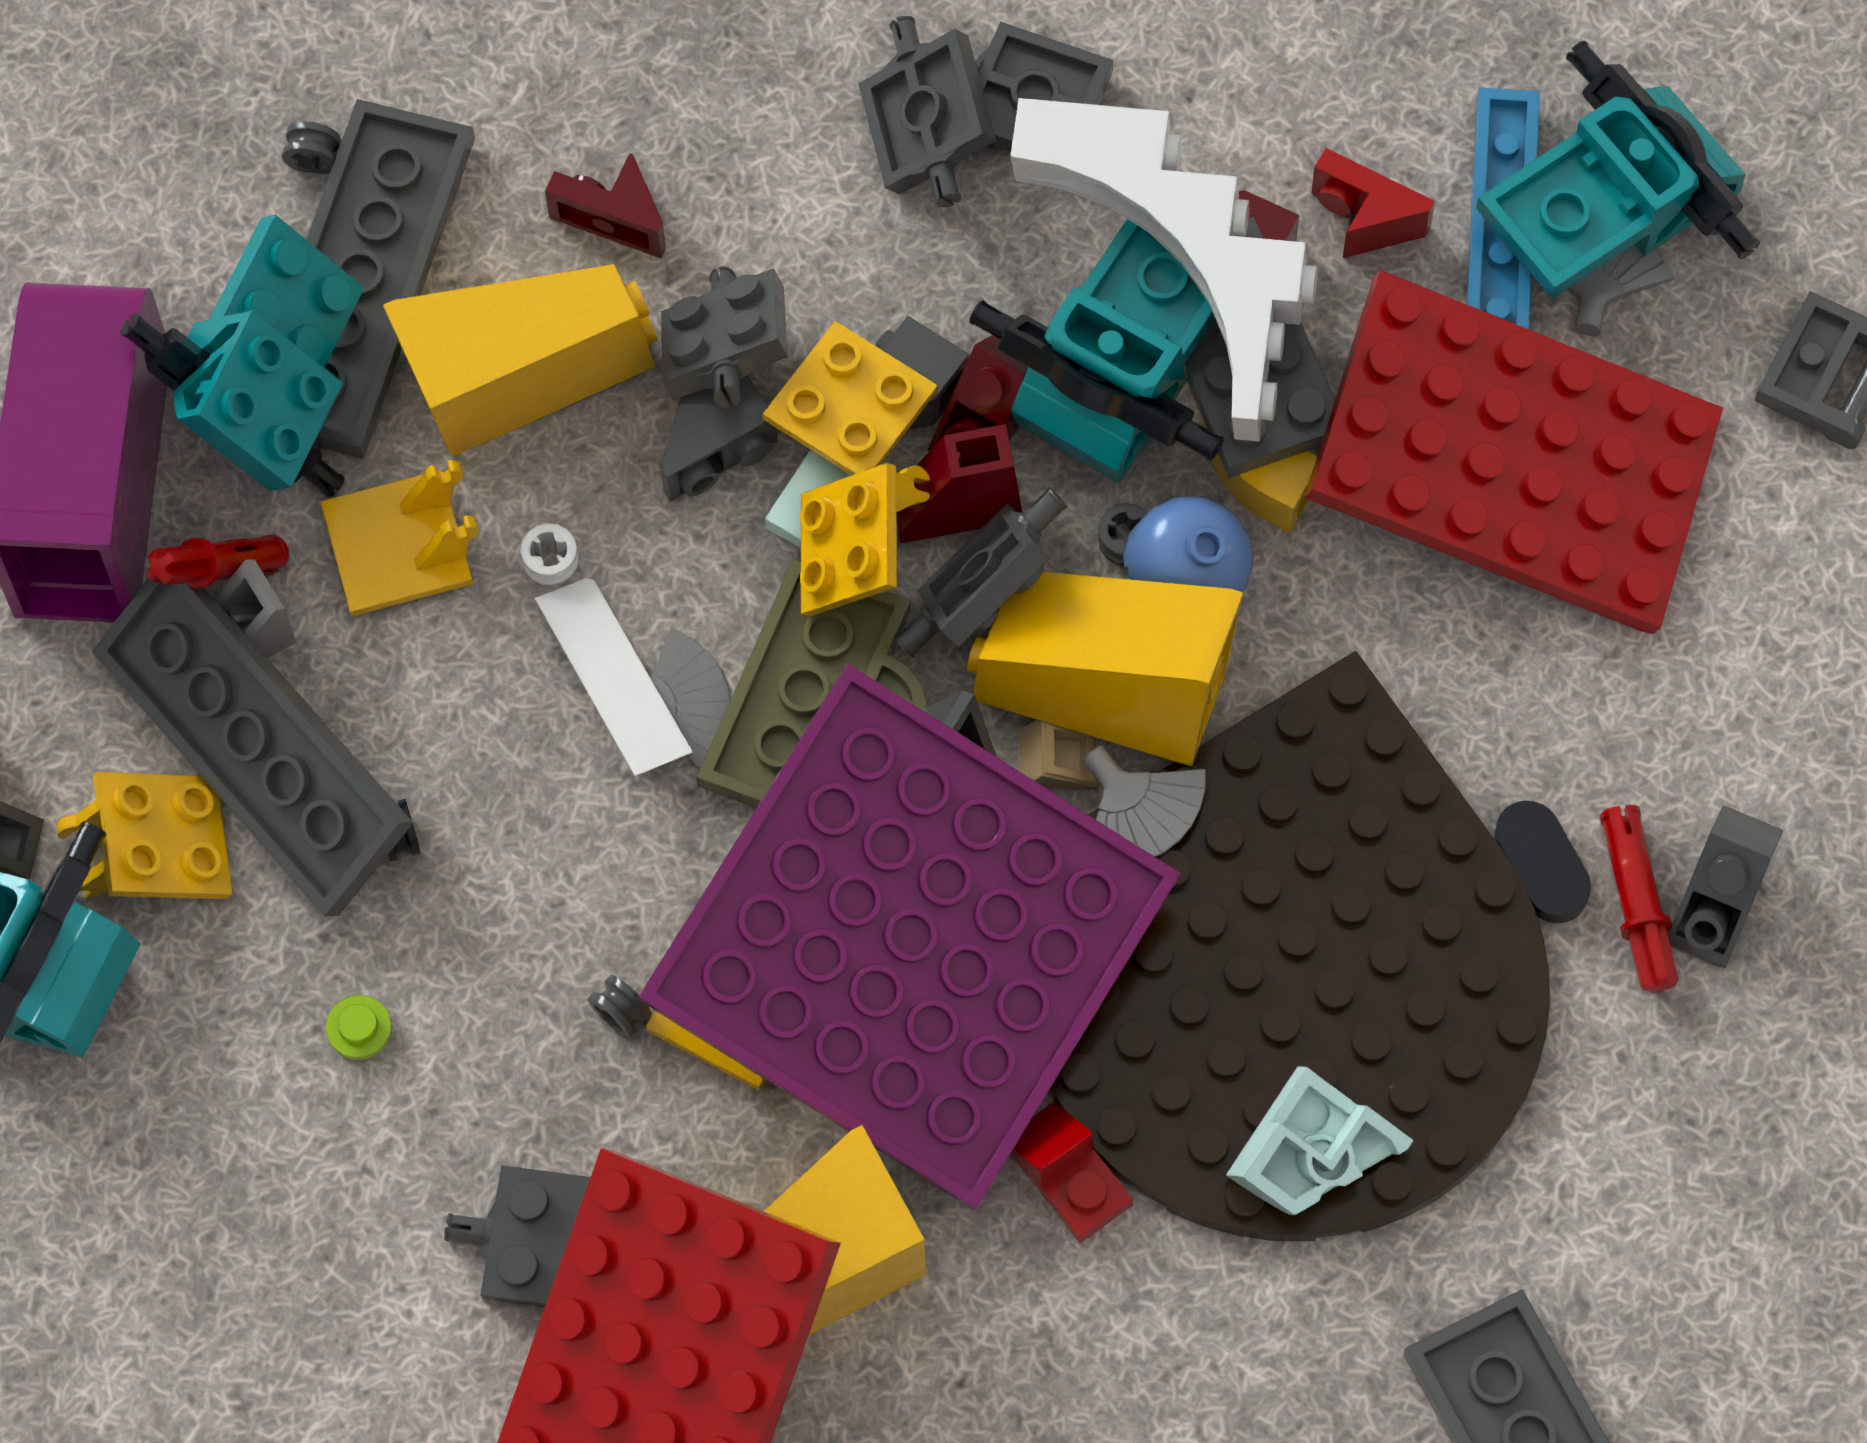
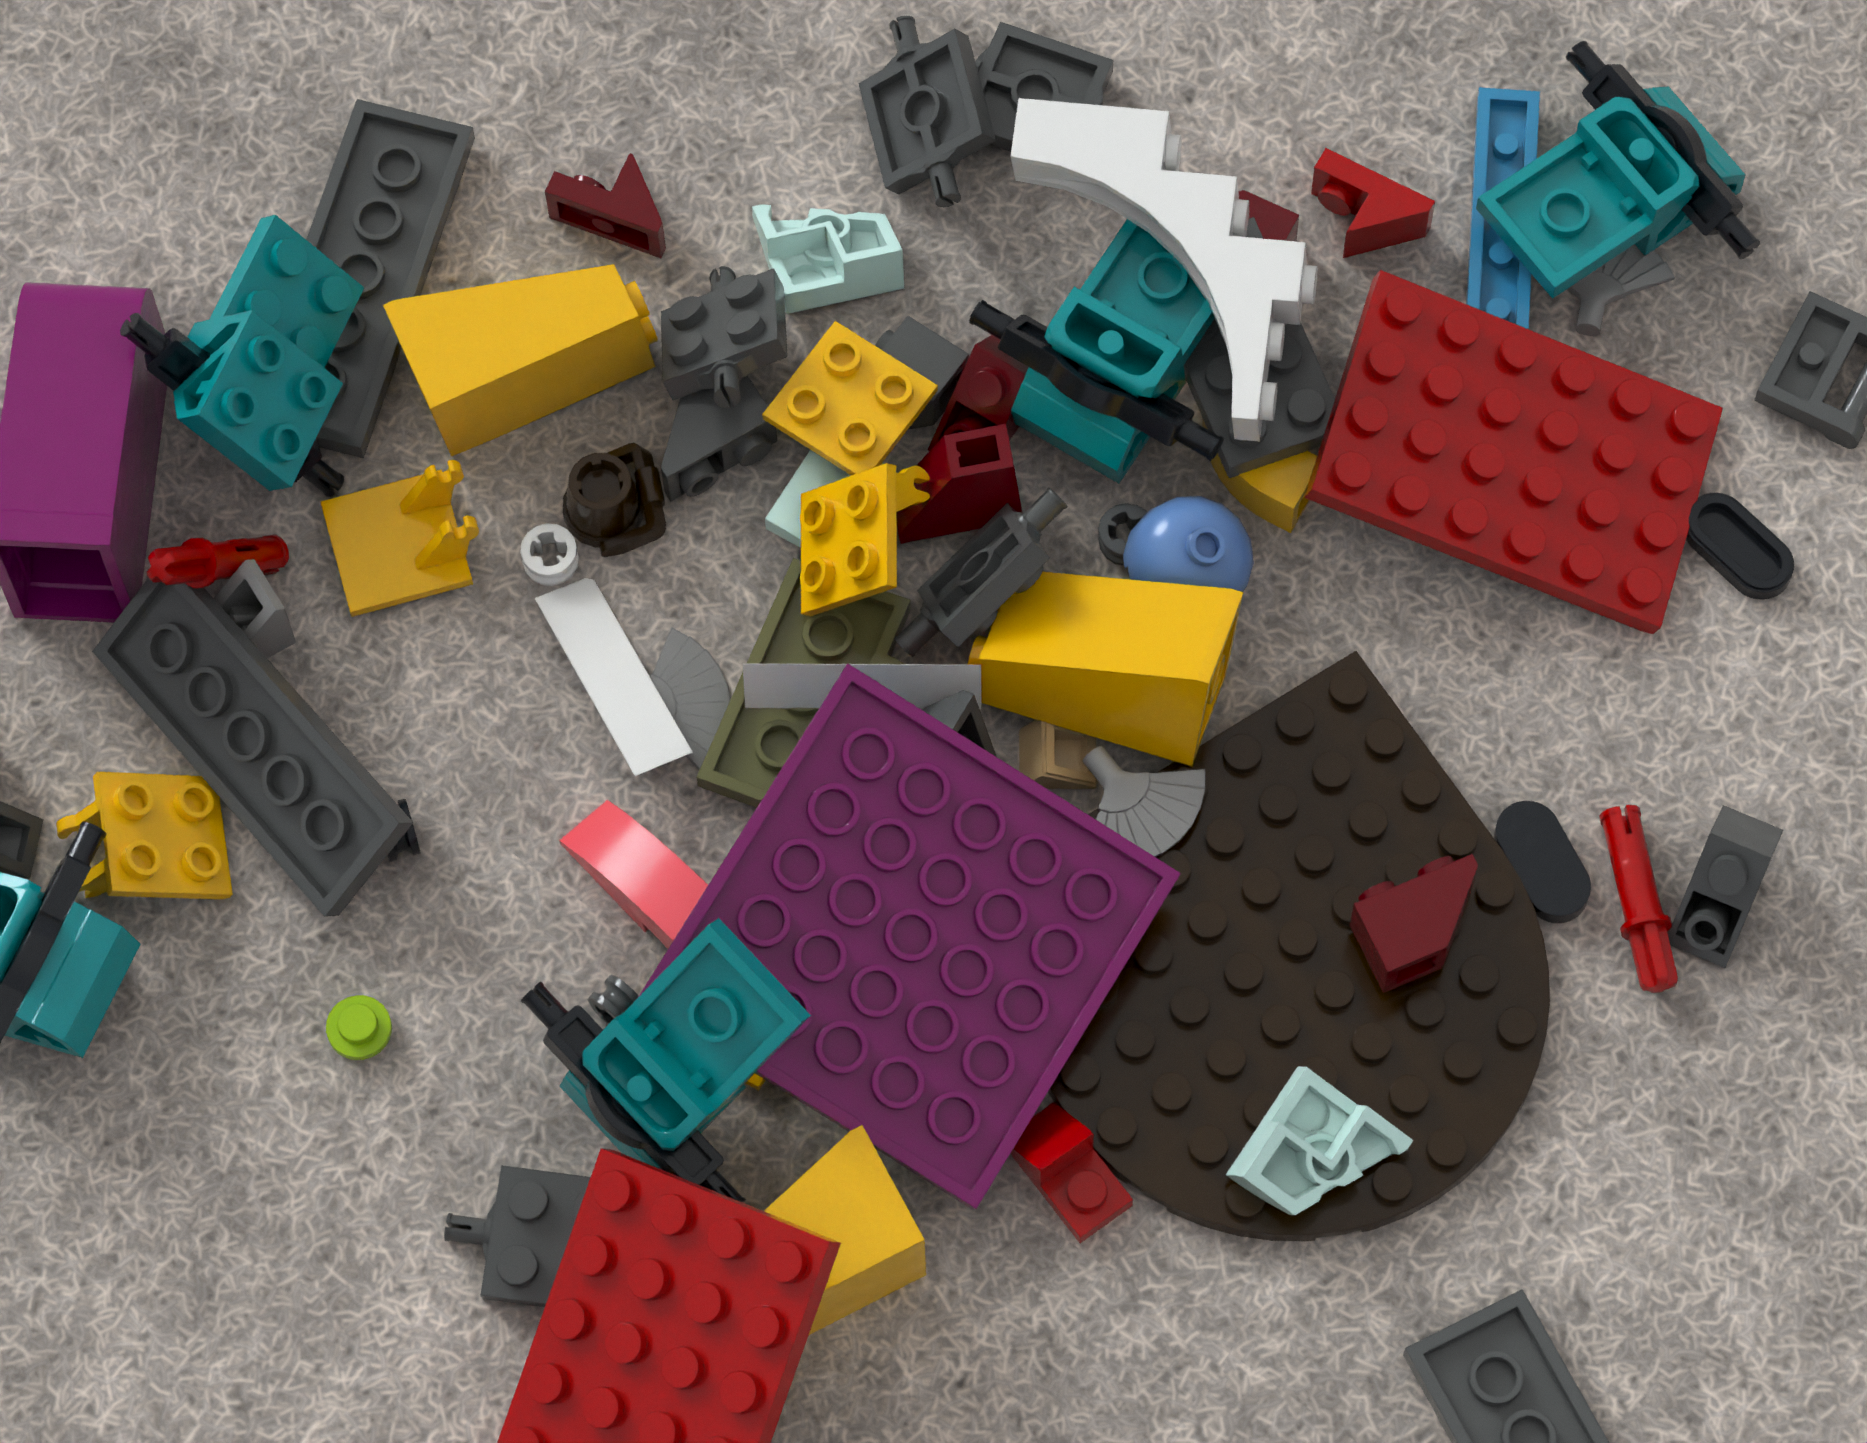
(311, 147): dark grey bush -> none
(607, 506): none -> dark brown piece
(636, 870): none -> coral slope
(674, 1053): none -> teal piece
(810, 683): none -> white sticker
(830, 256): none -> light aqua slope
(1413, 924): none -> dark red slope
(1739, 546): none -> black tile

